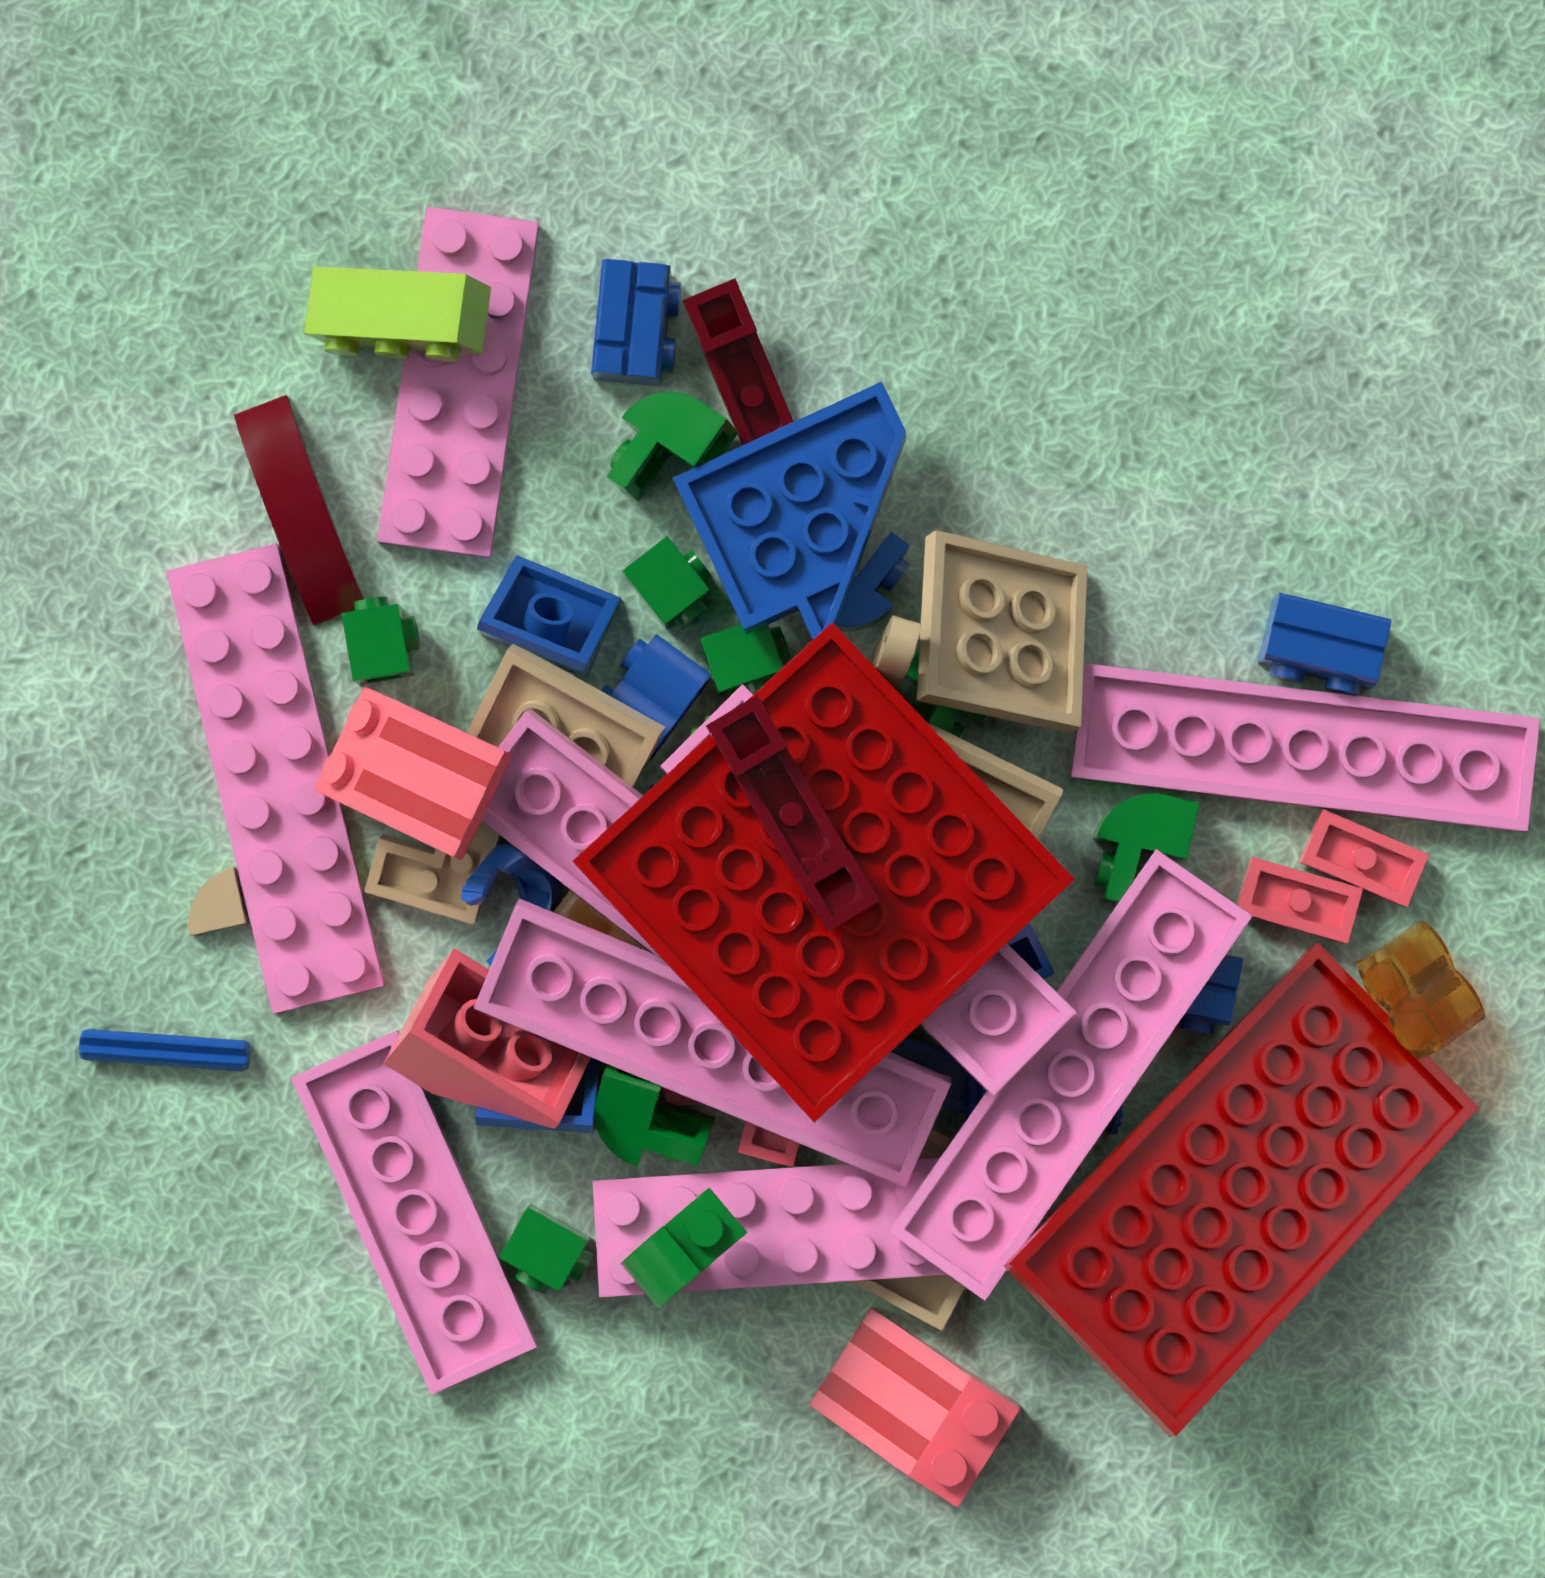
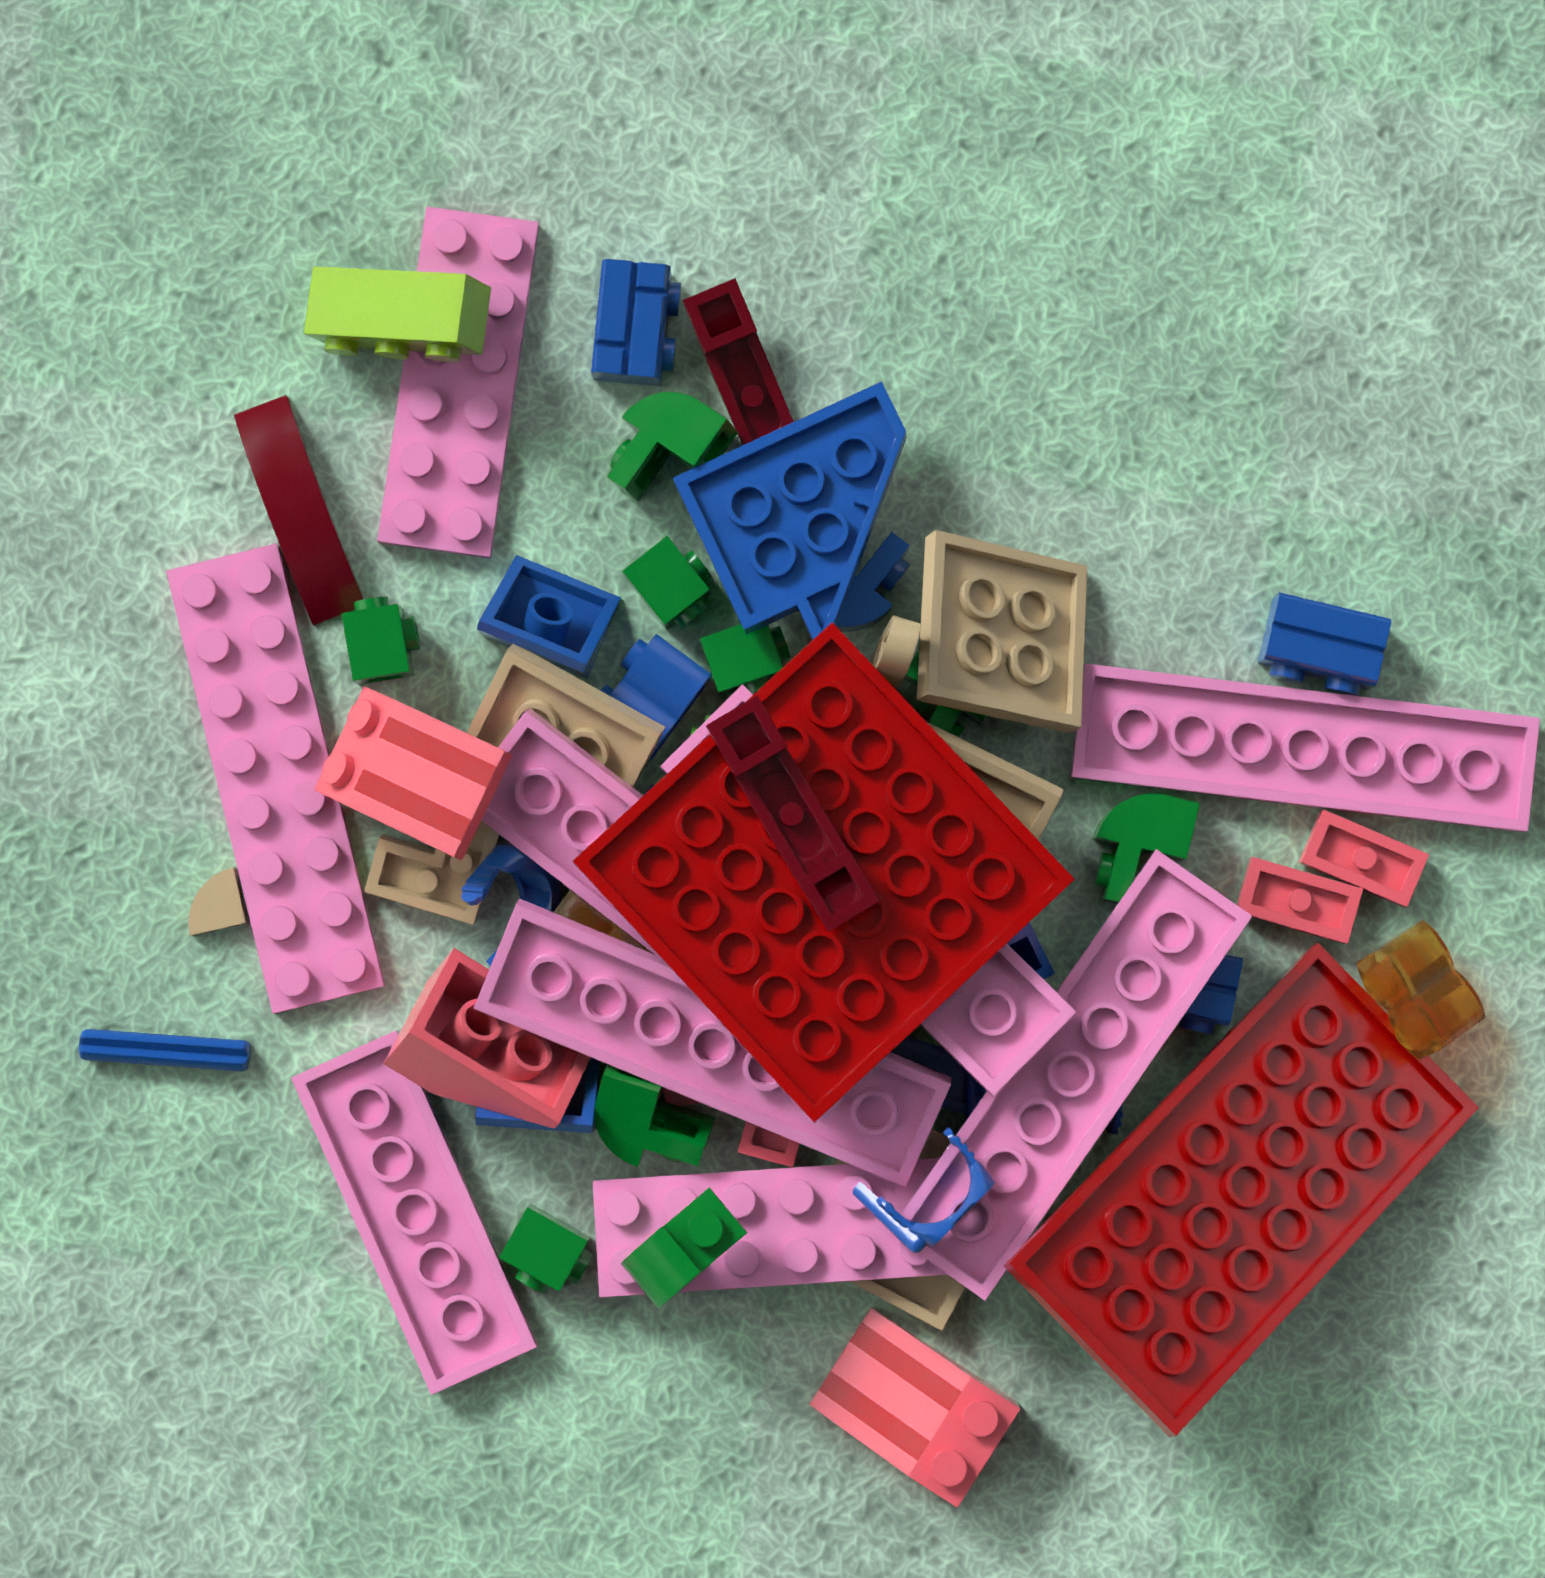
(919, 1235): none -> blue helmet

